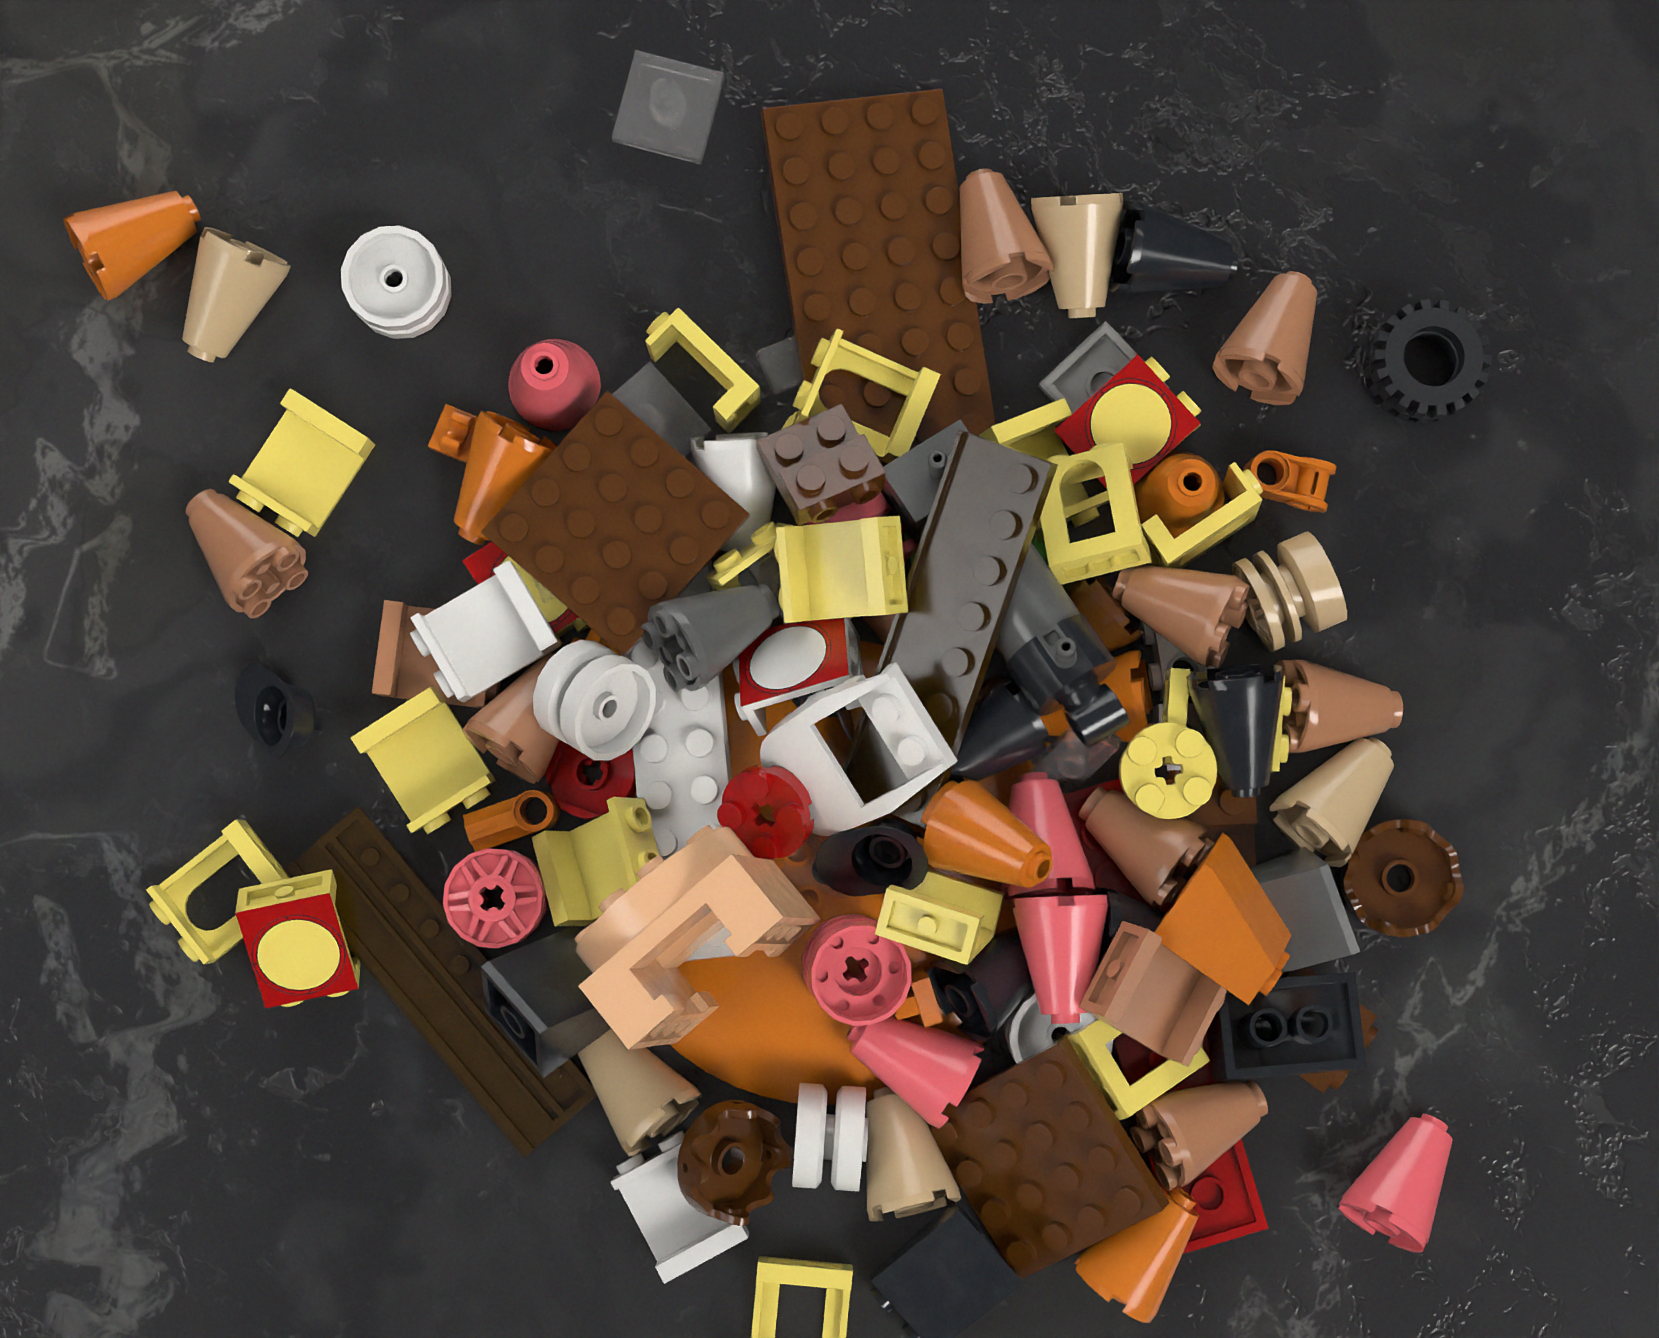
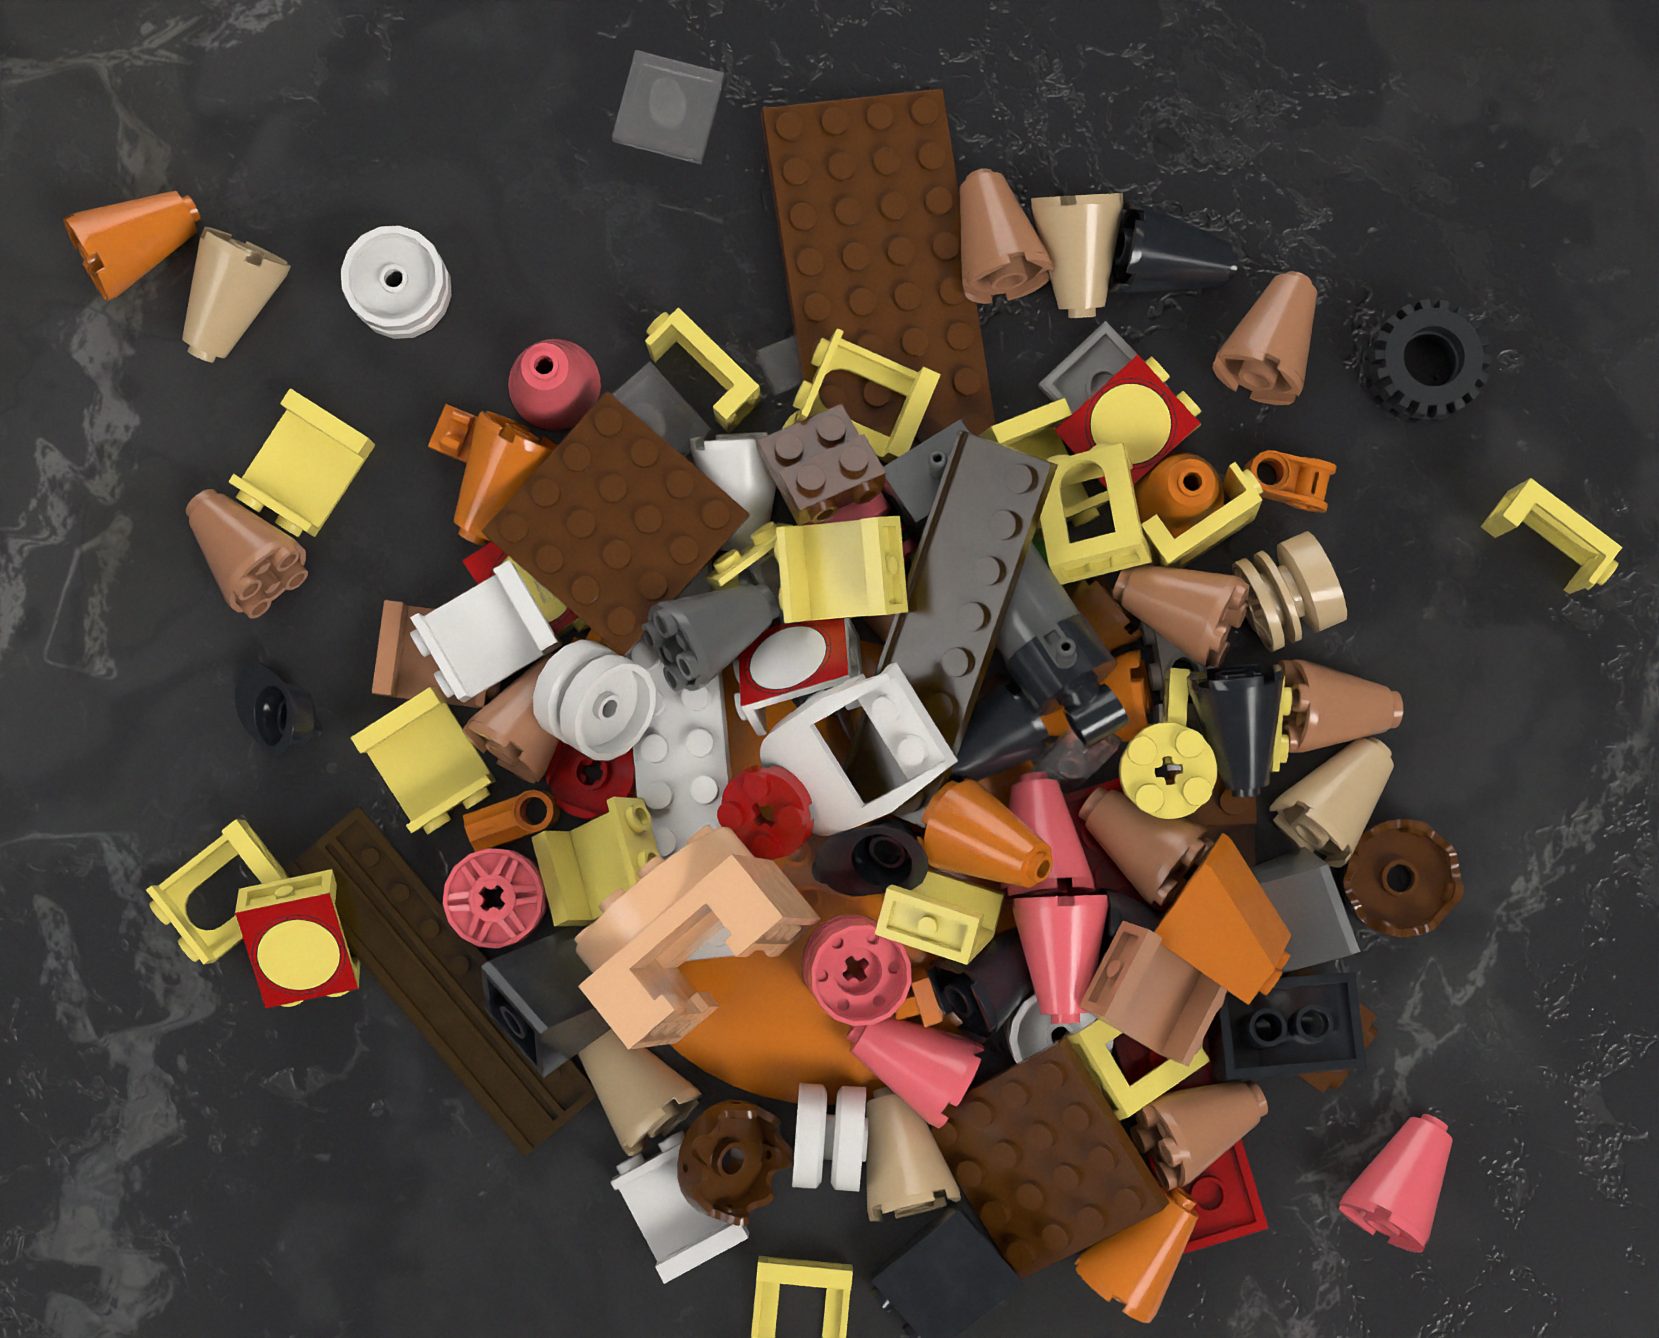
(1559, 526): none -> light yellow panel

